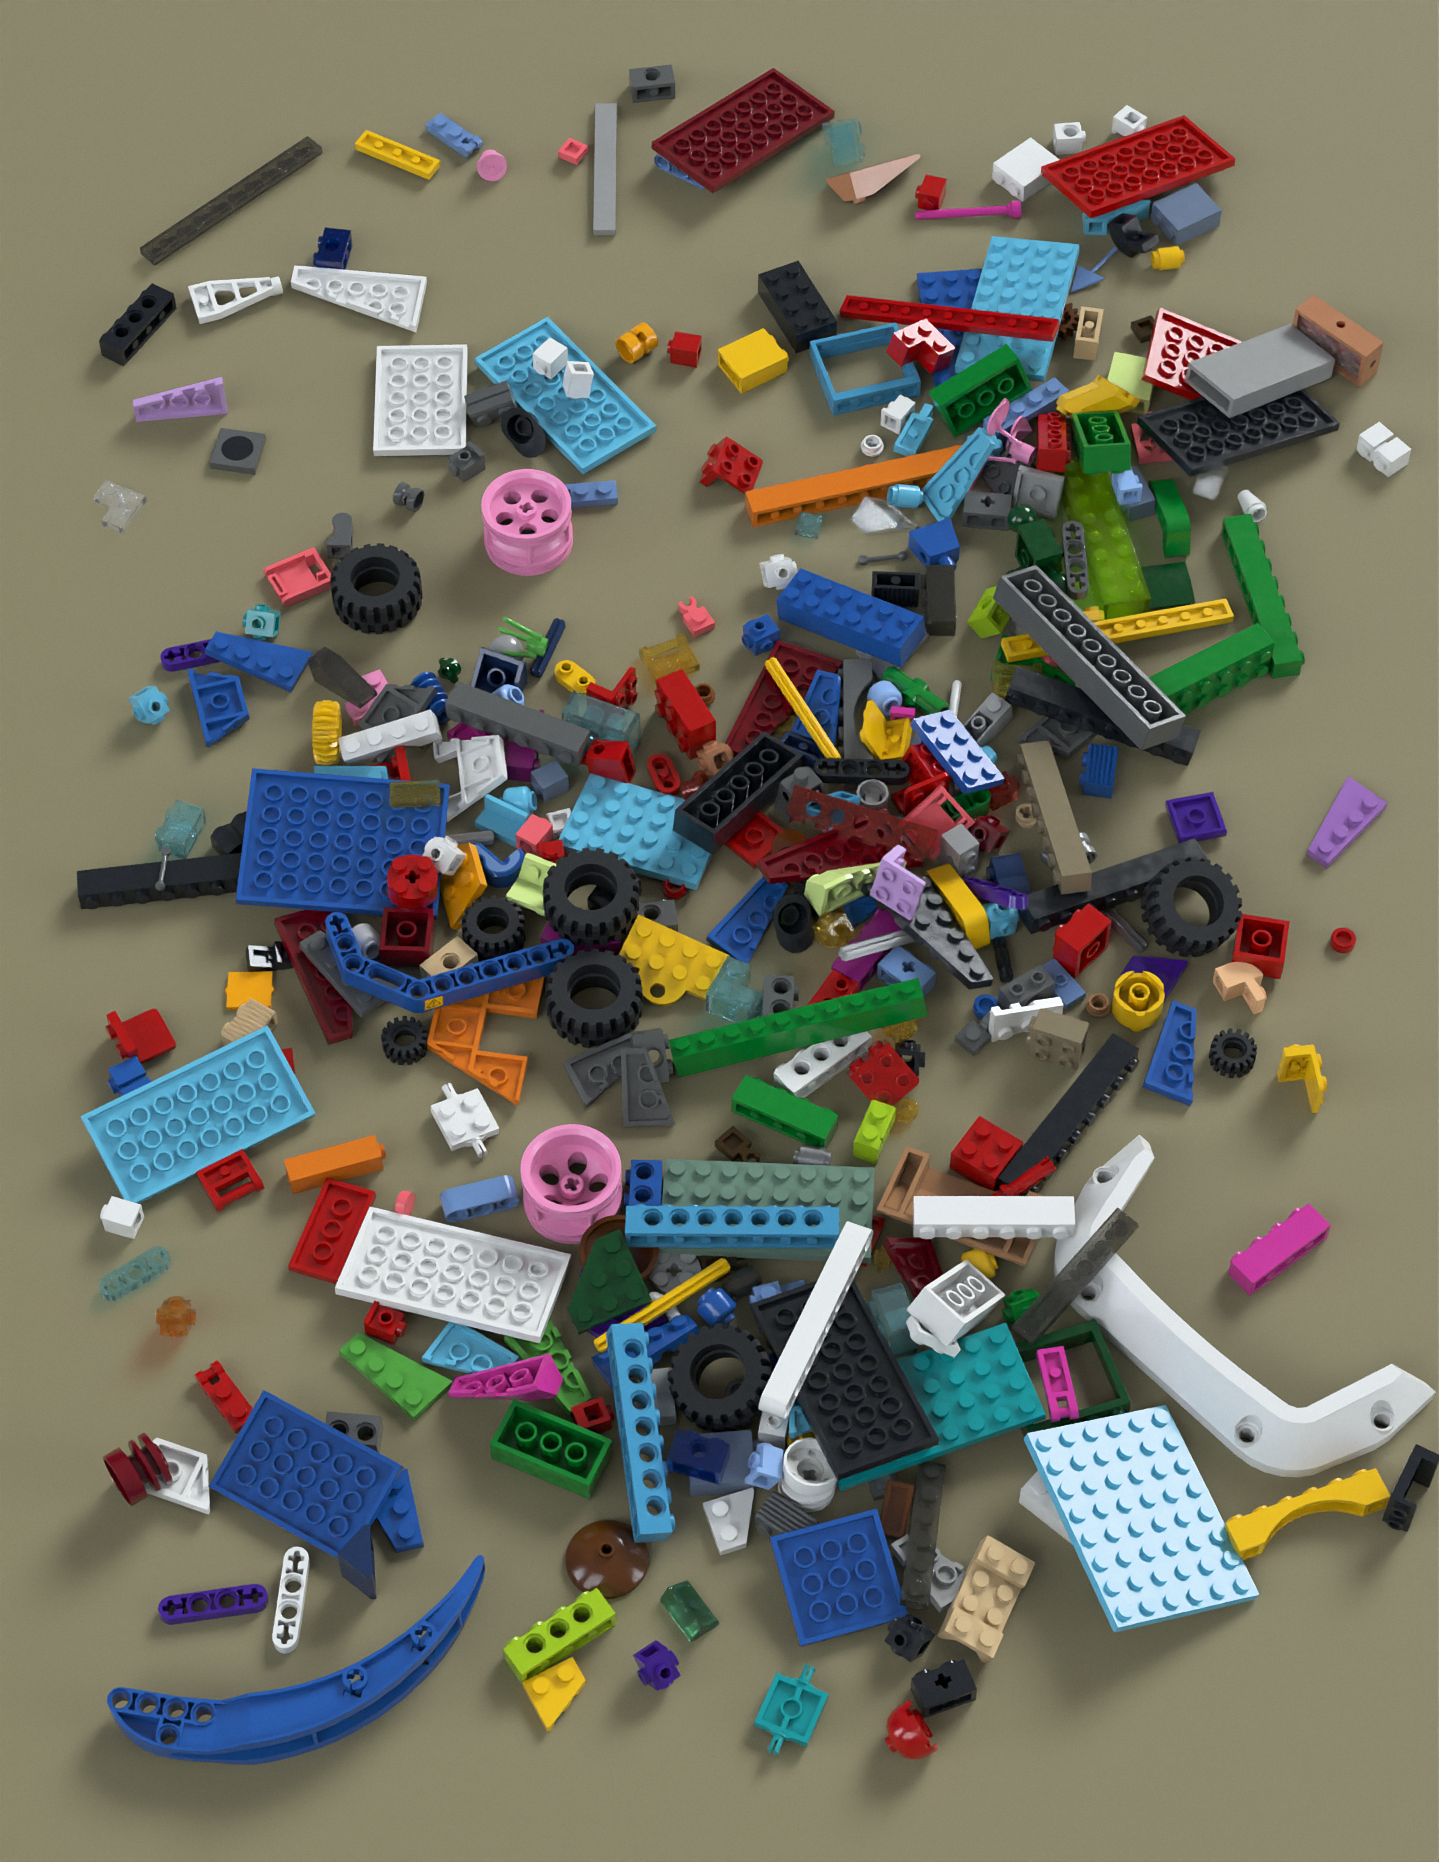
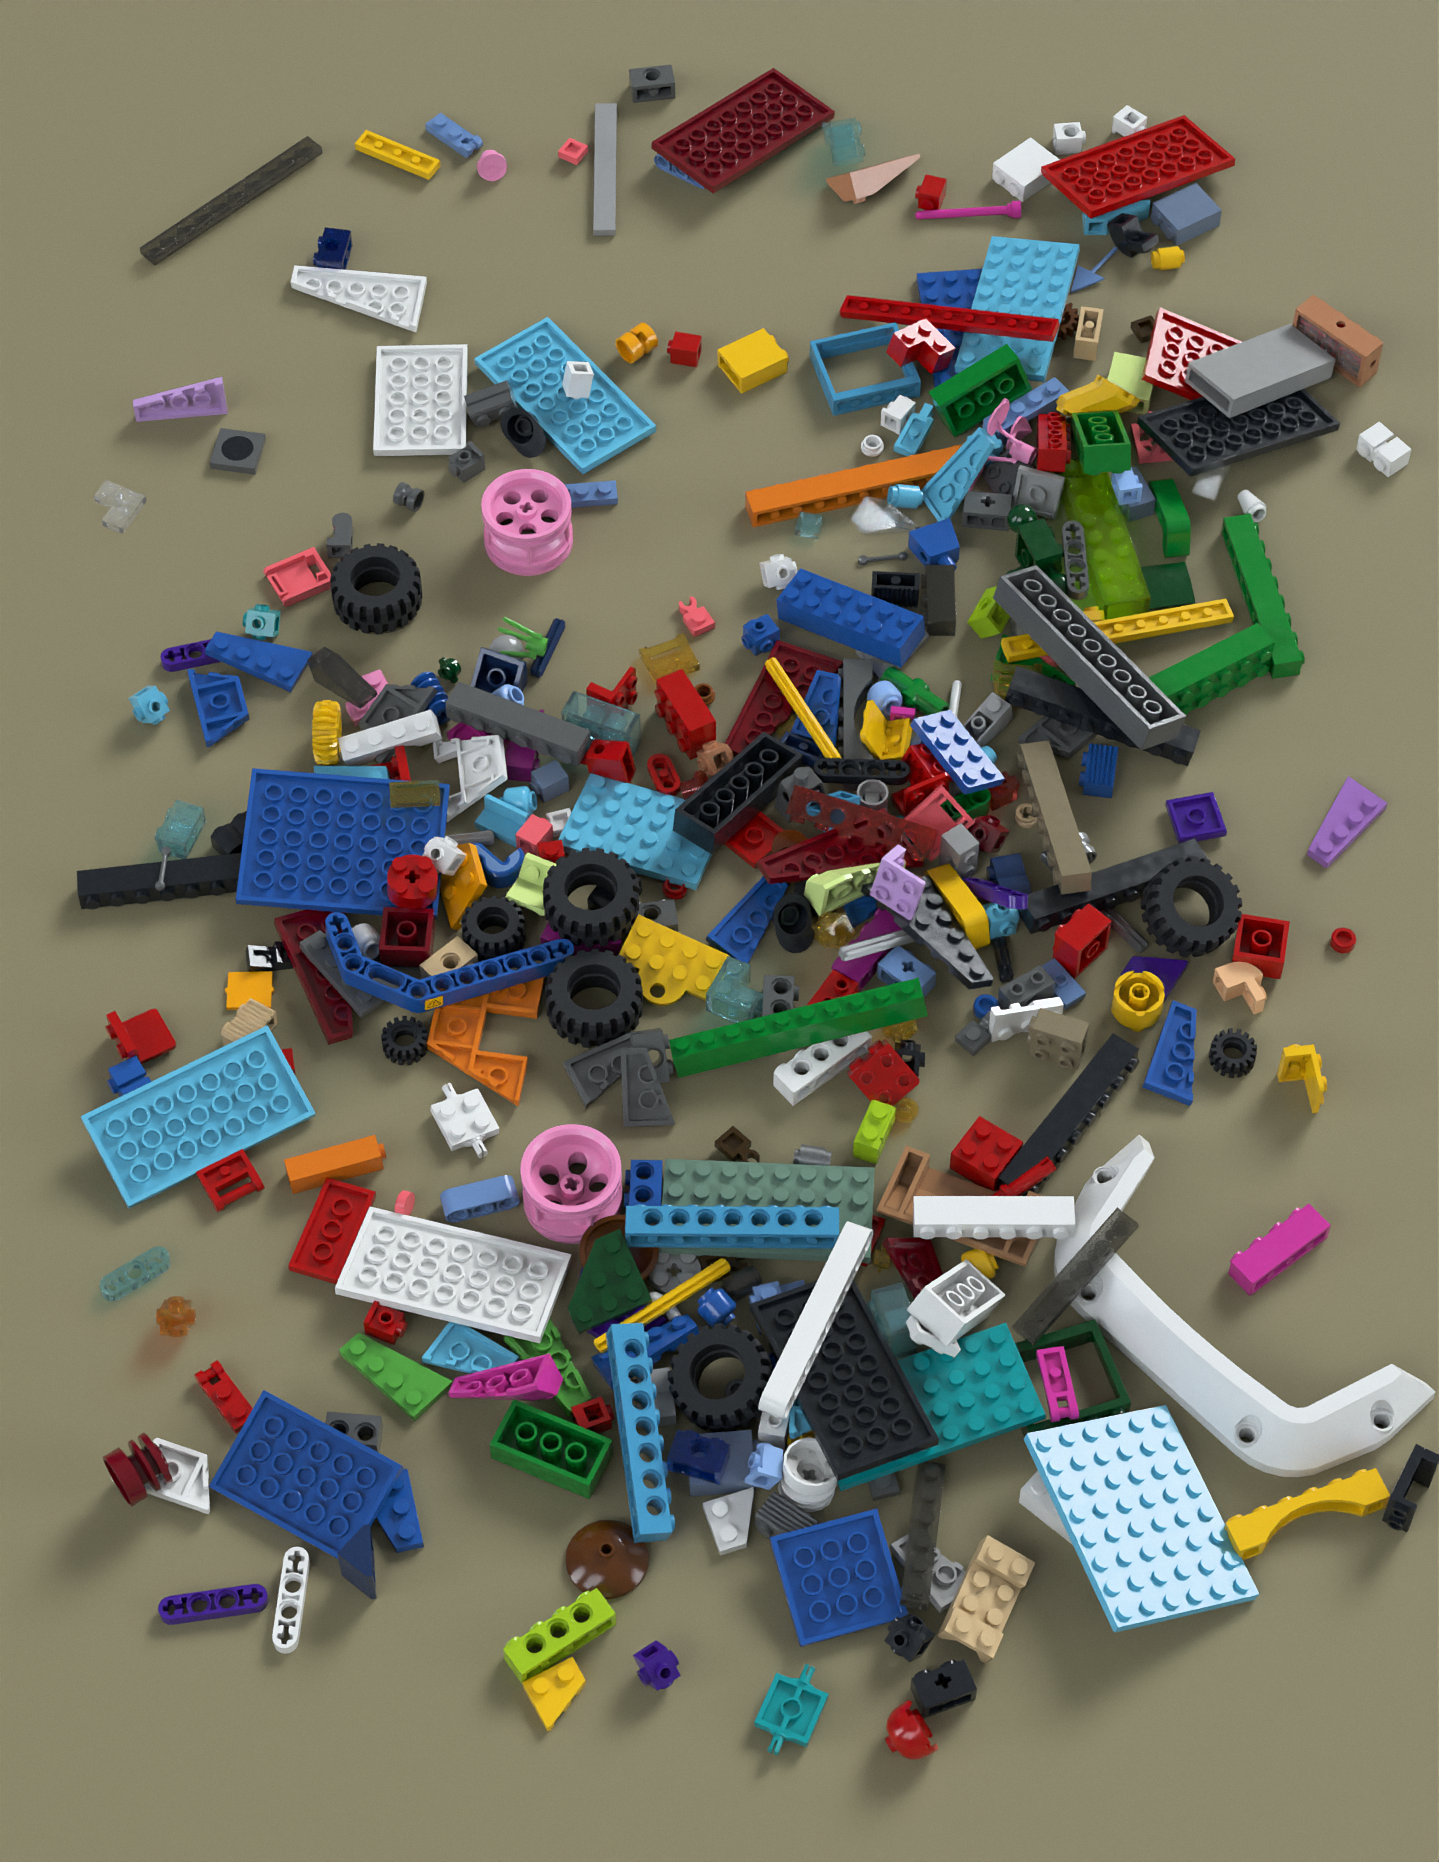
(122, 1217): white brick -> none
(137, 324): black brick -> none
(204, 296): white plate -> none
(302, 1716): blue beam -> none
(550, 358): white brick -> none
(573, 677): yellow plate -> none
(688, 1610): clear green slope -> none
(732, 465): red bracket -> none
(784, 1112): green brick -> none
(796, 305): black brick -> none
(896, 1508): reddish brown tile -> none
(1017, 1304): green brick -> none
(1101, 1000): medium nougat plate -> none

